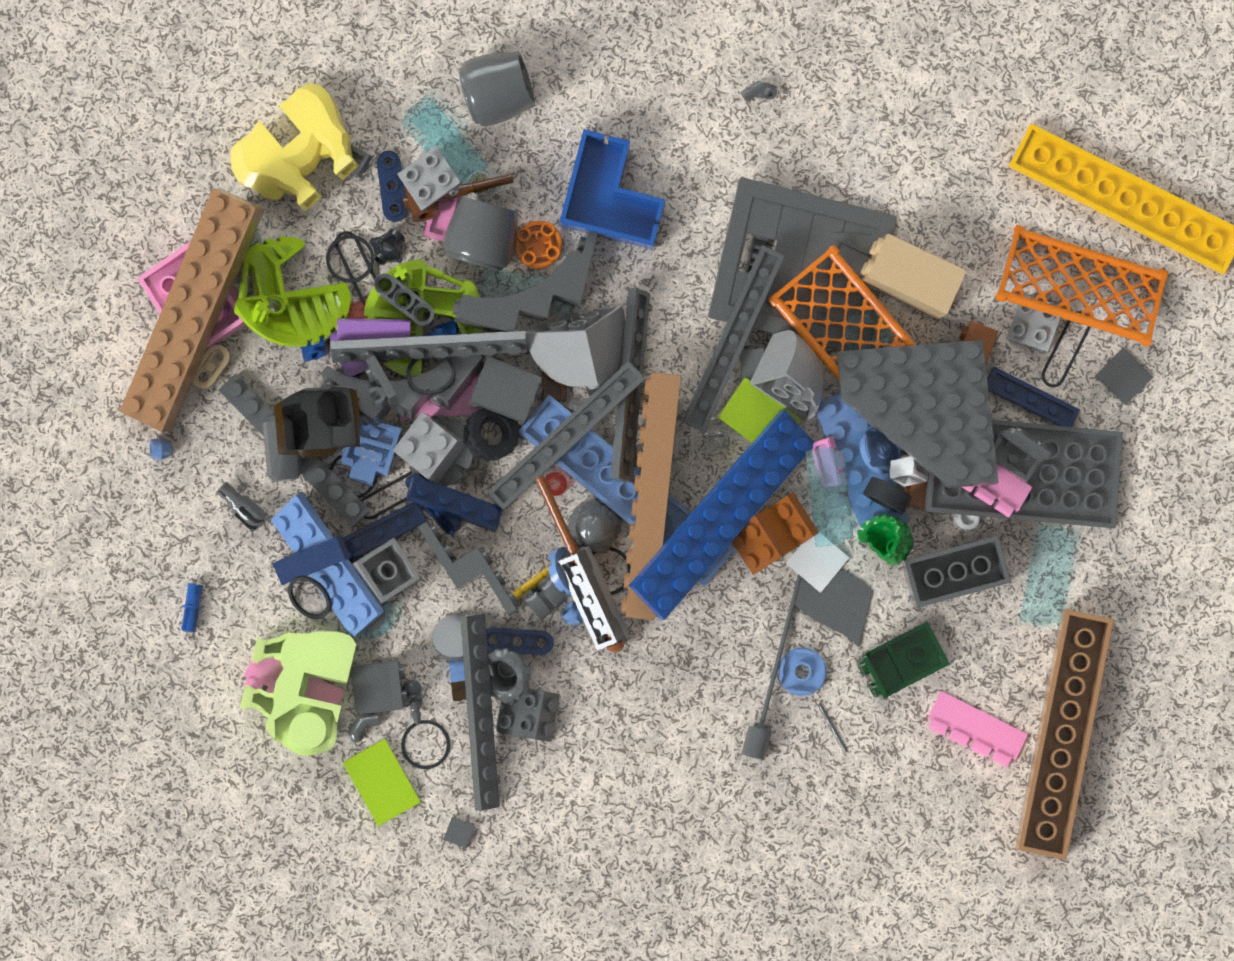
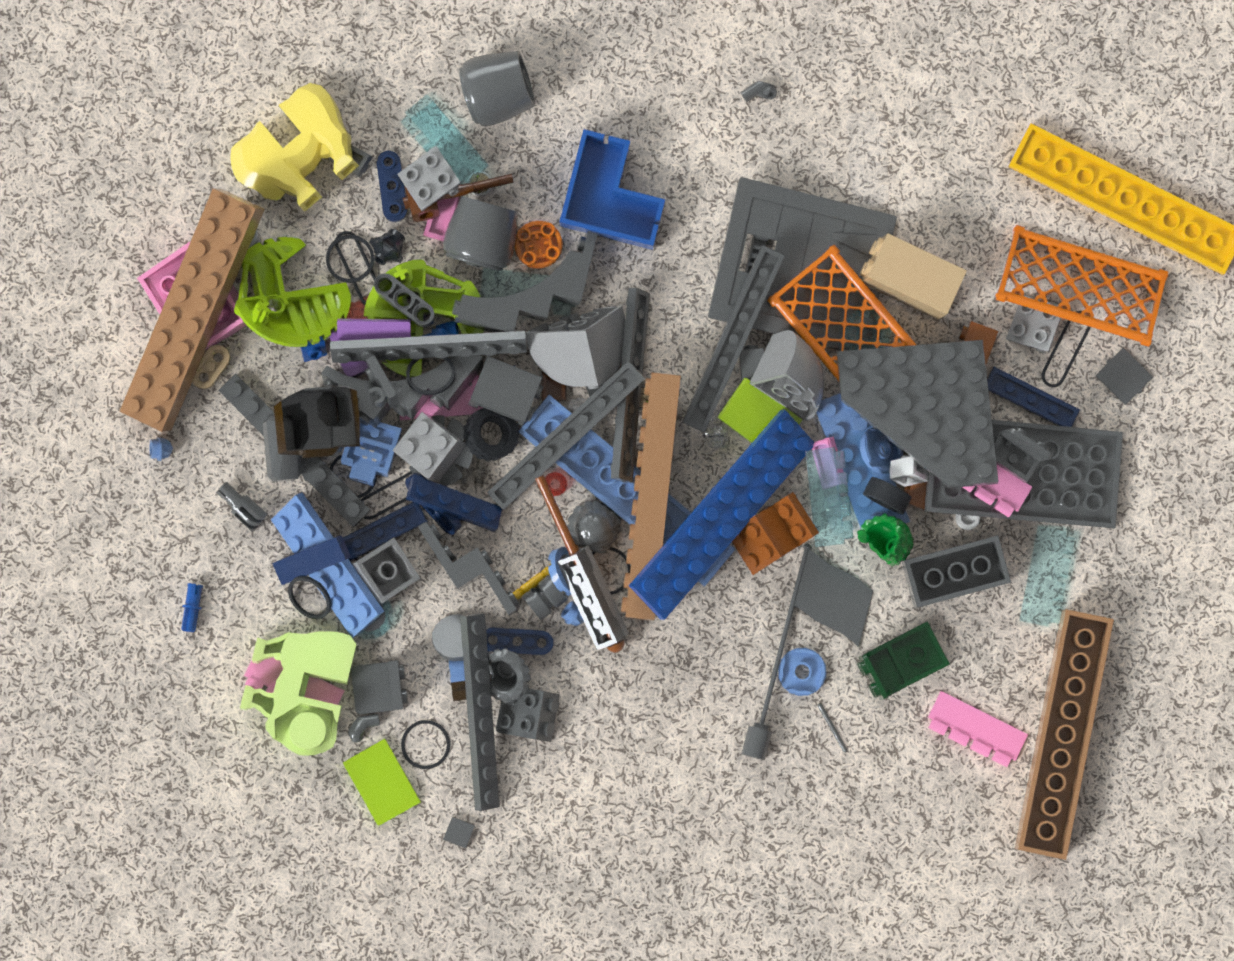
(413, 691): dark grey bar -> none
(817, 564): white sticker -> none

